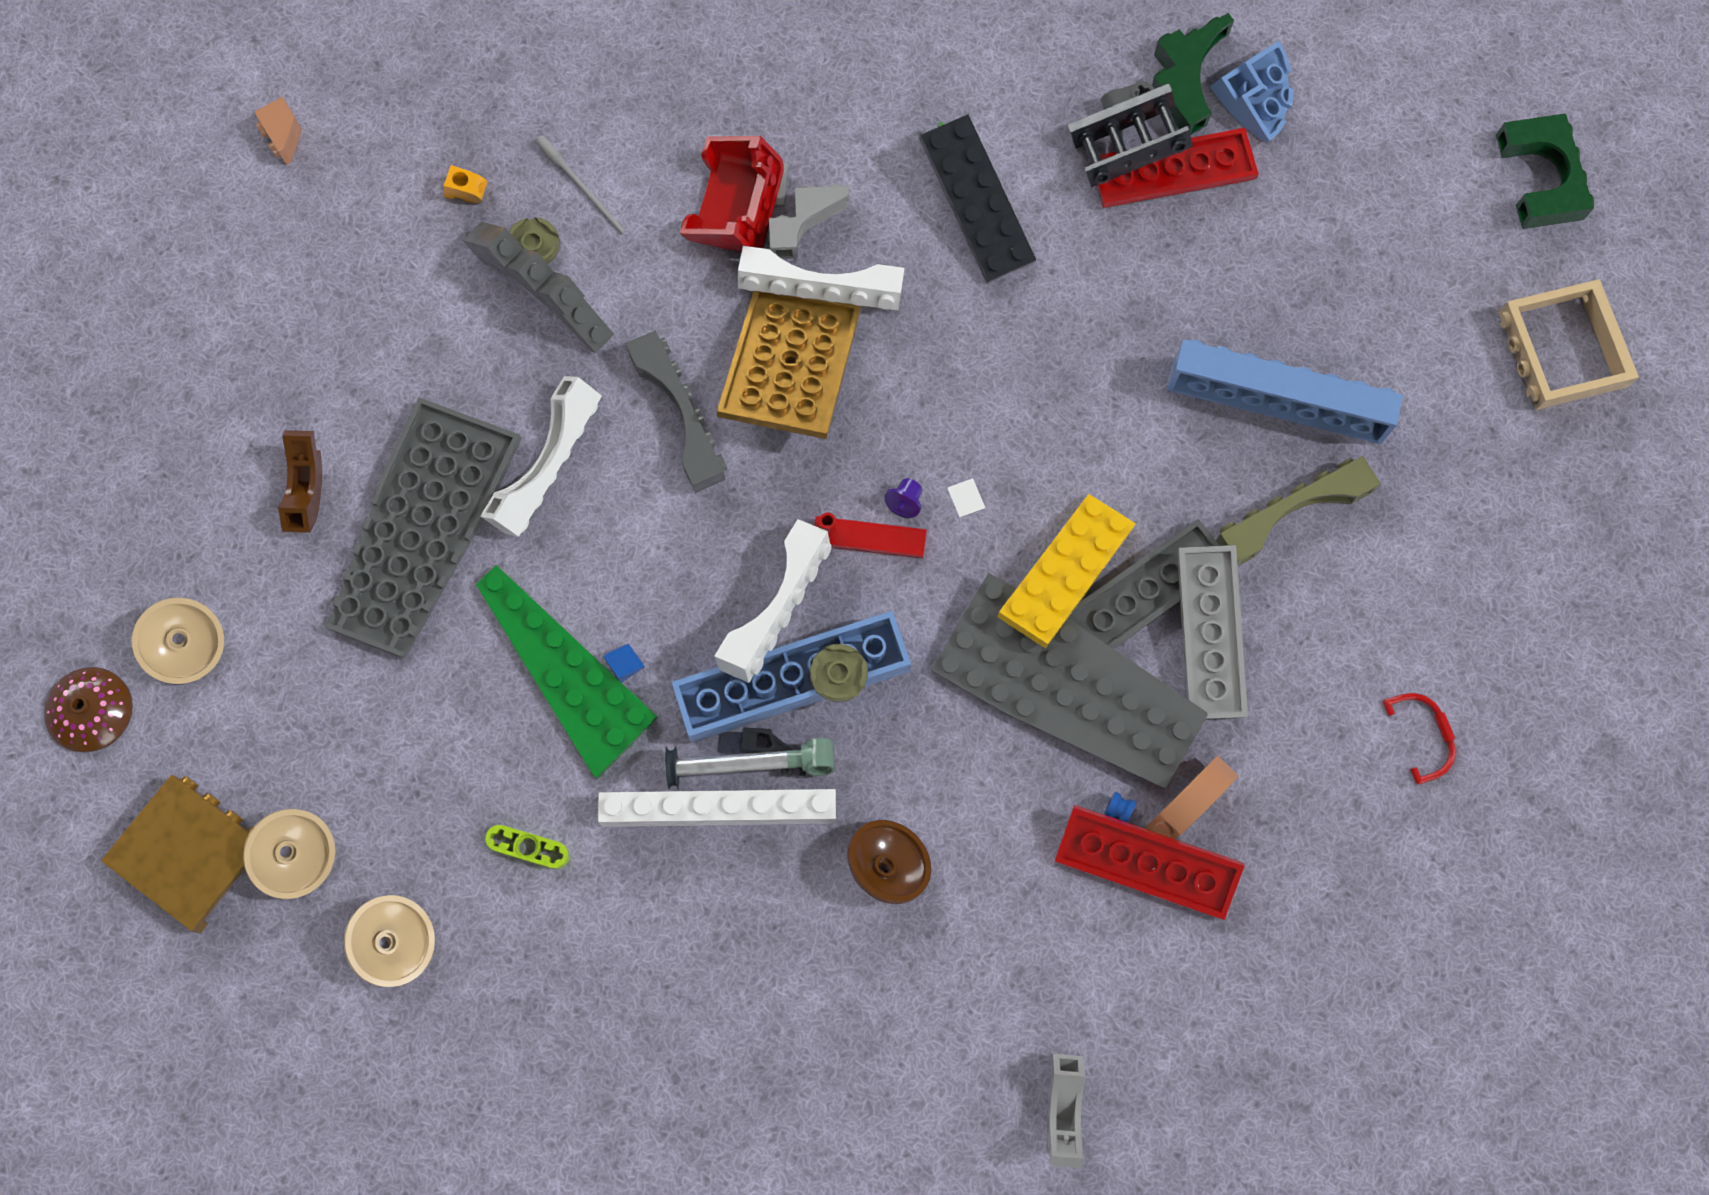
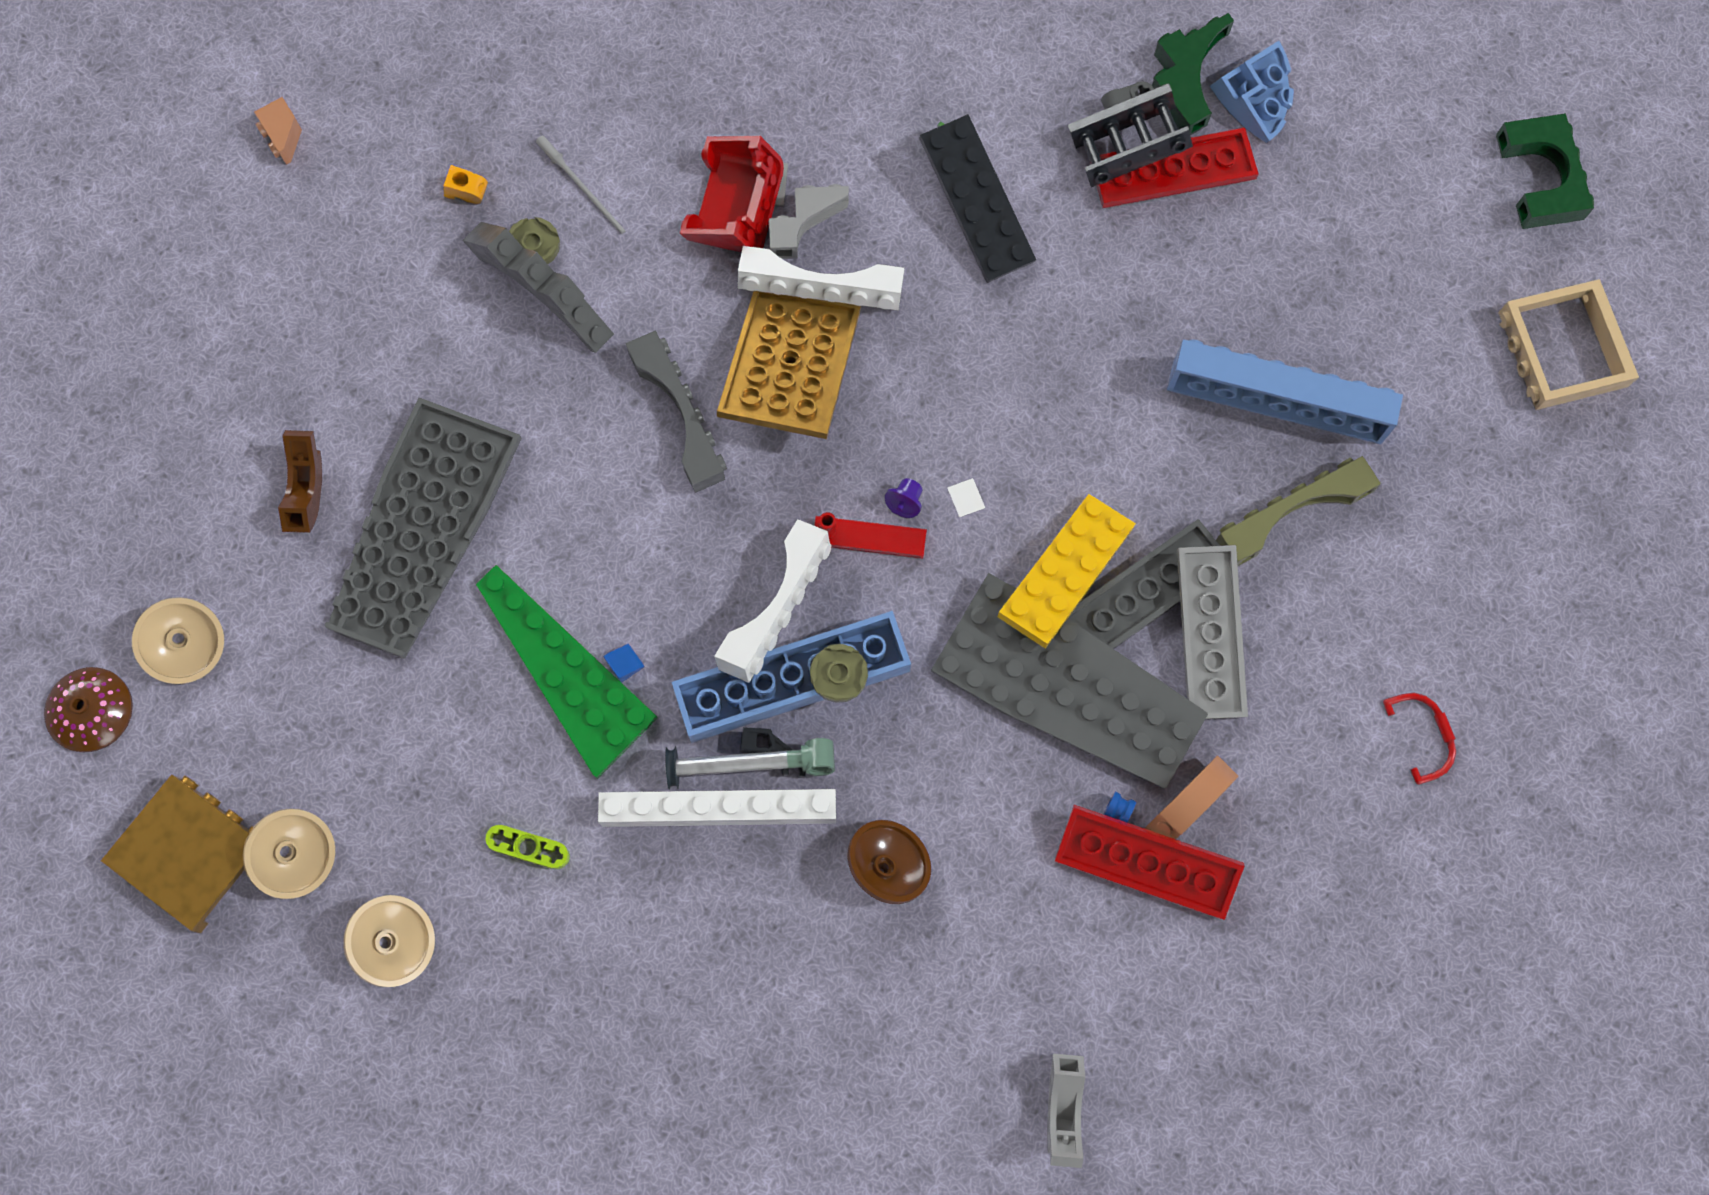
(570, 410): white arch -> none

